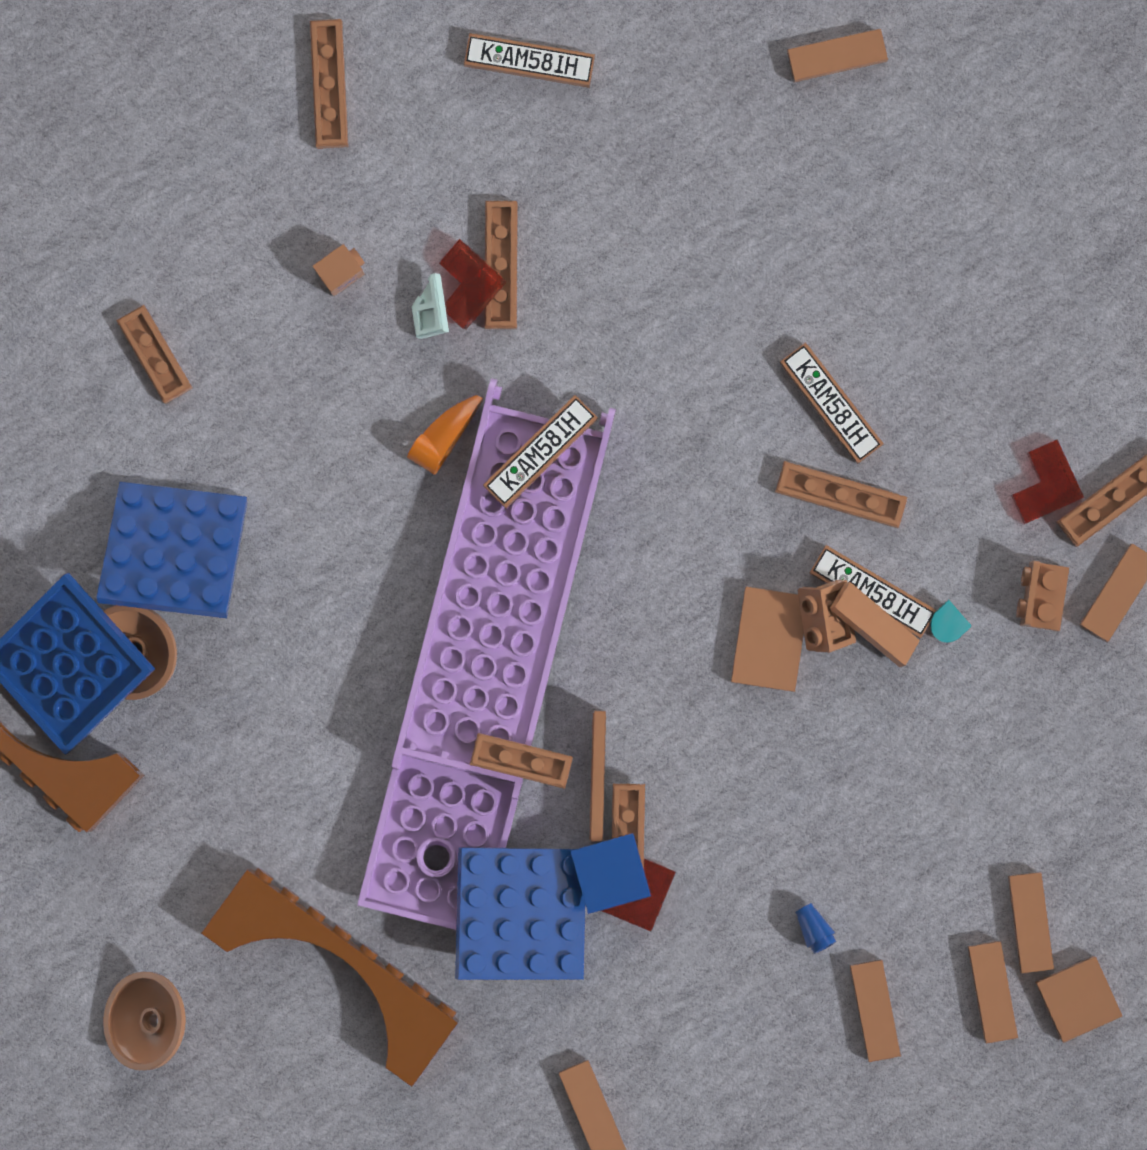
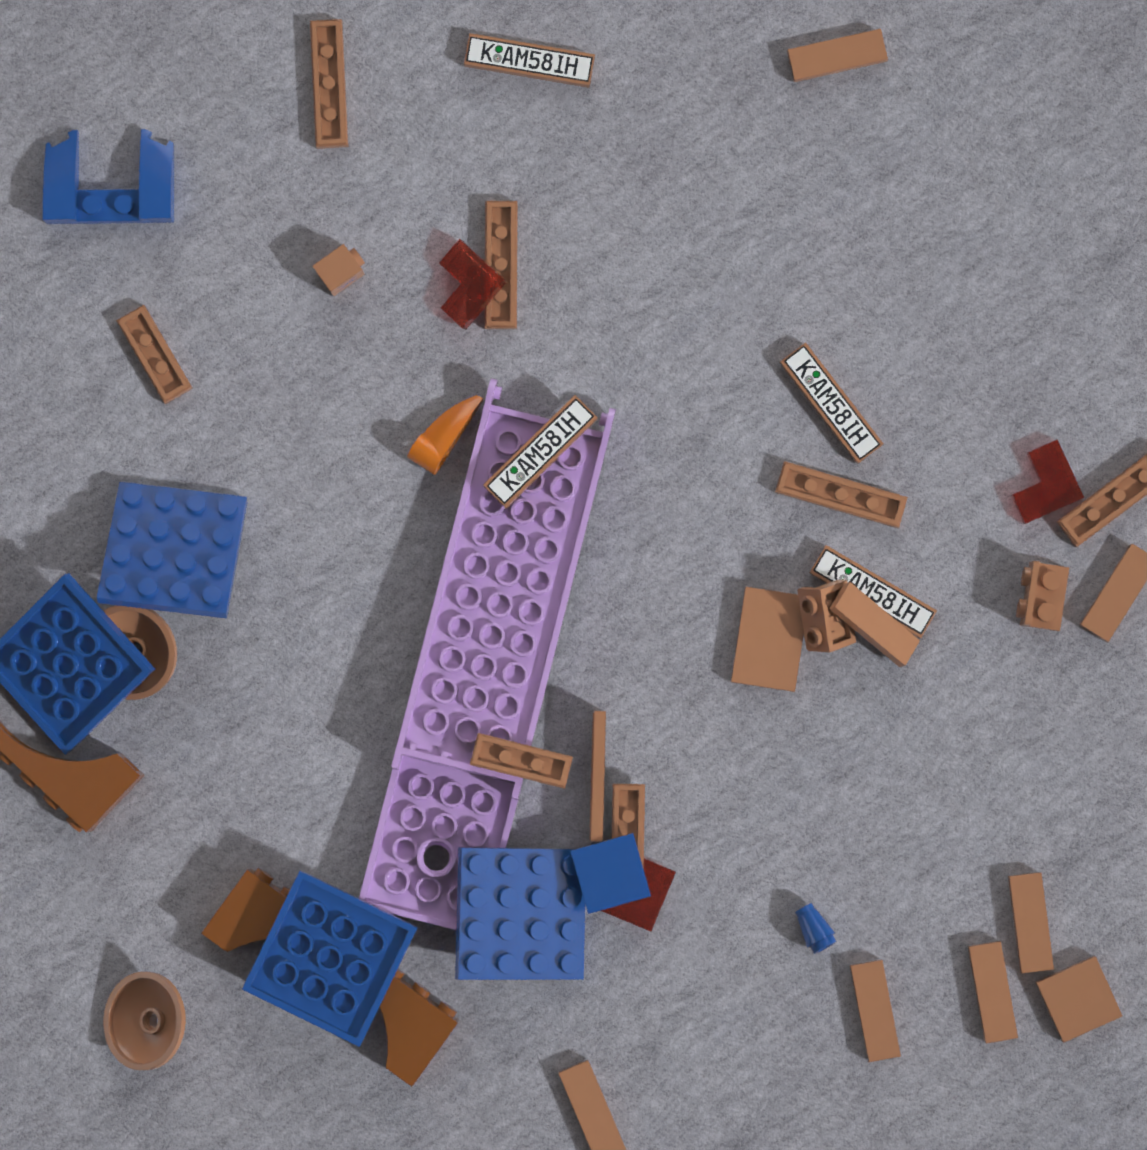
(68, 205): none -> blue wedge
(329, 958): none -> blue plate
(430, 310): light aqua tile -> none
(948, 623): teal piece -> none

